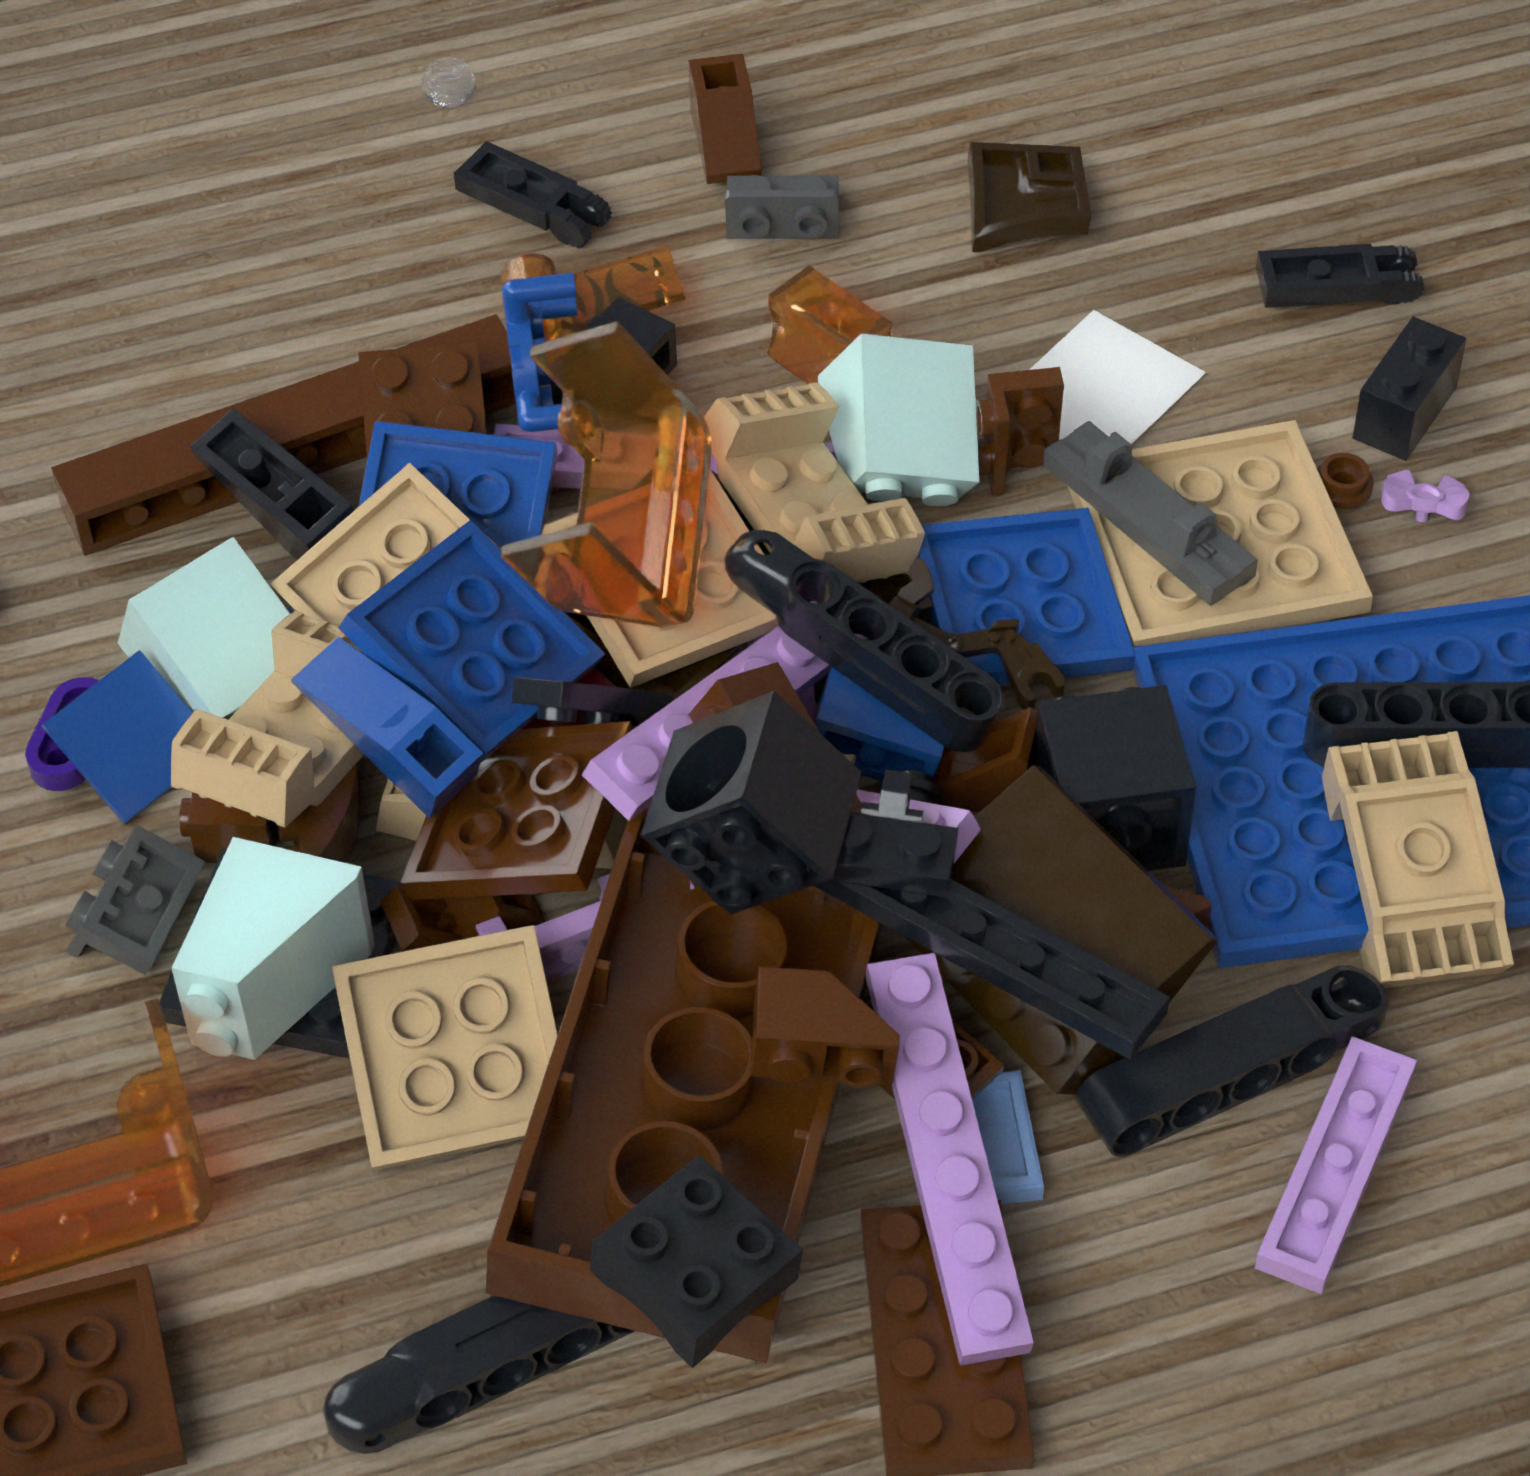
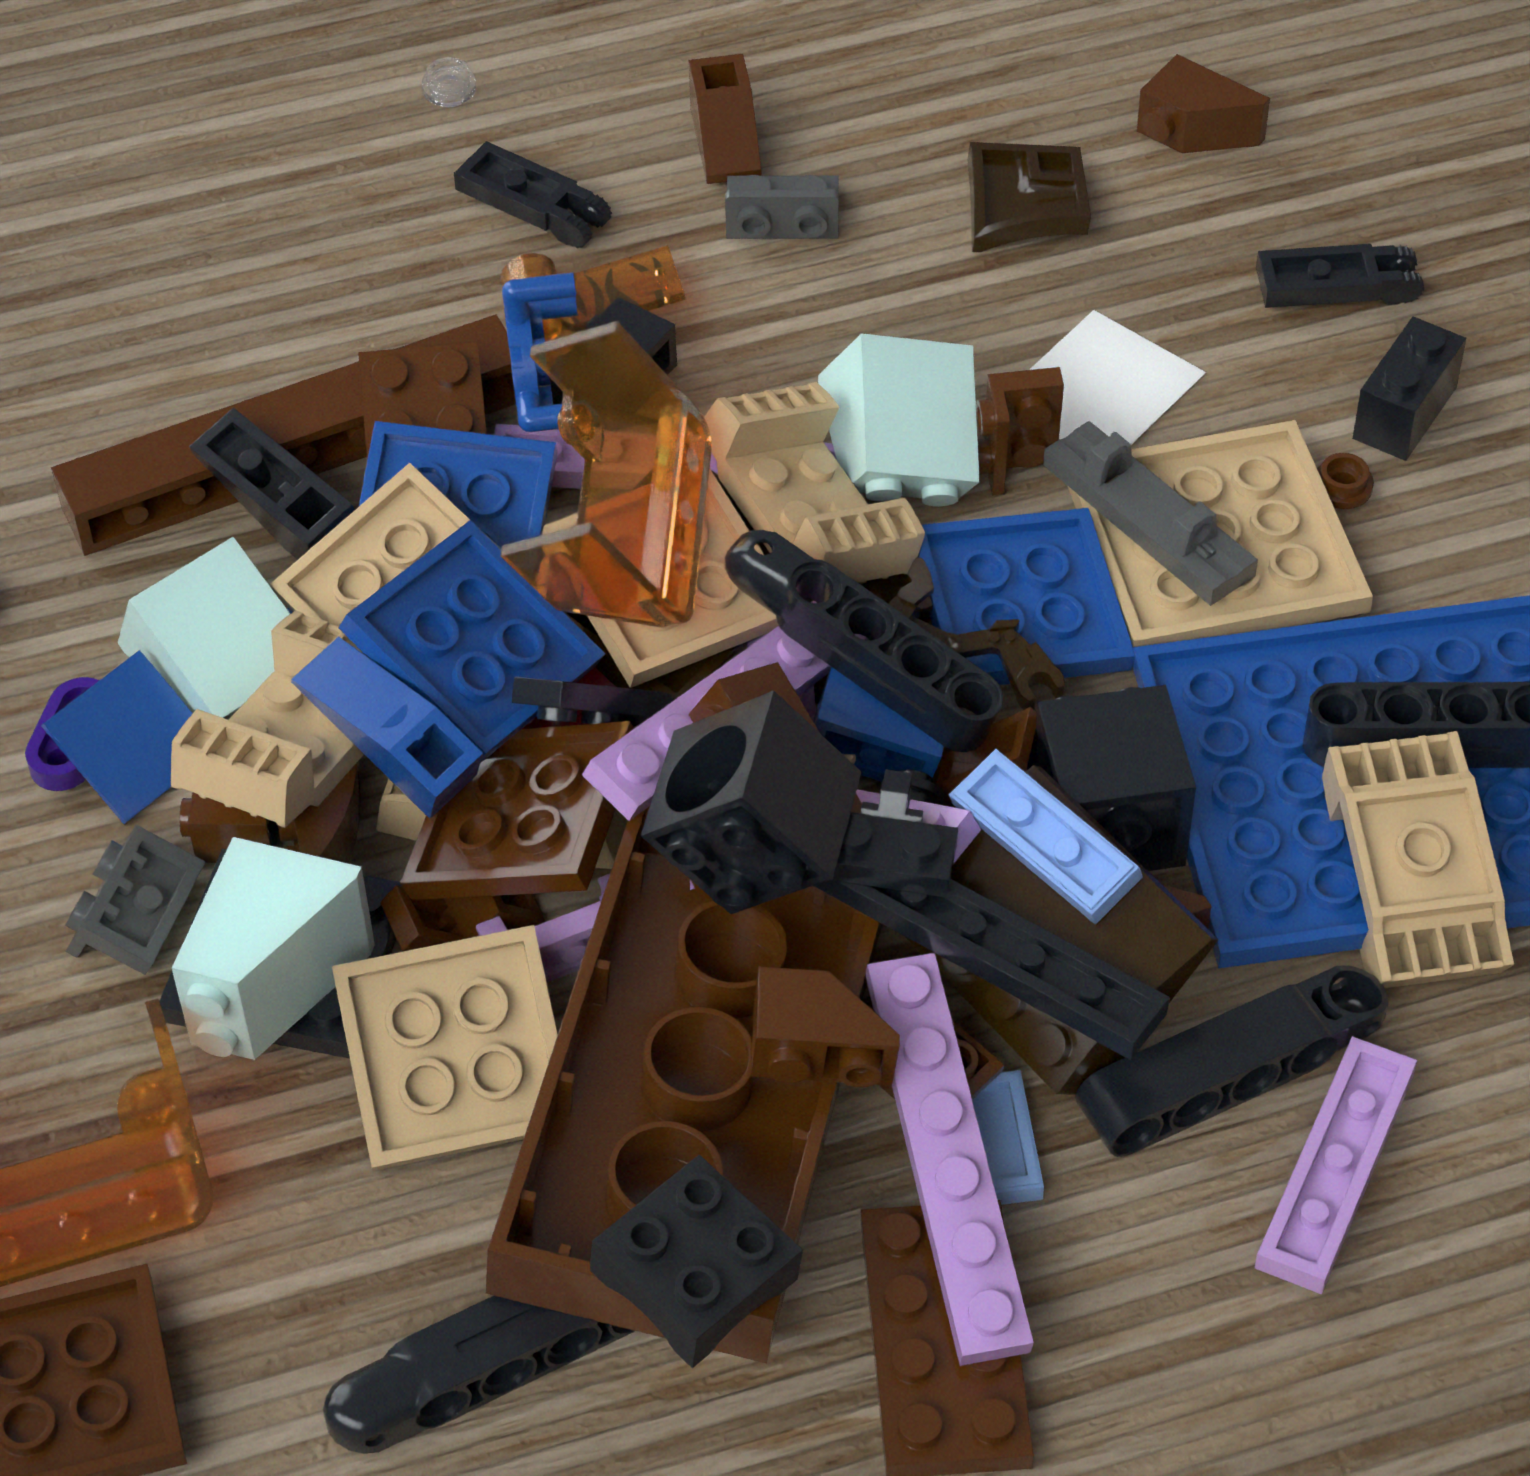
(817, 323): clear orange slope -> none
(1046, 836): none -> light blue tile
(1200, 109): none -> reddish brown slope
(1447, 499): lavender piece -> none

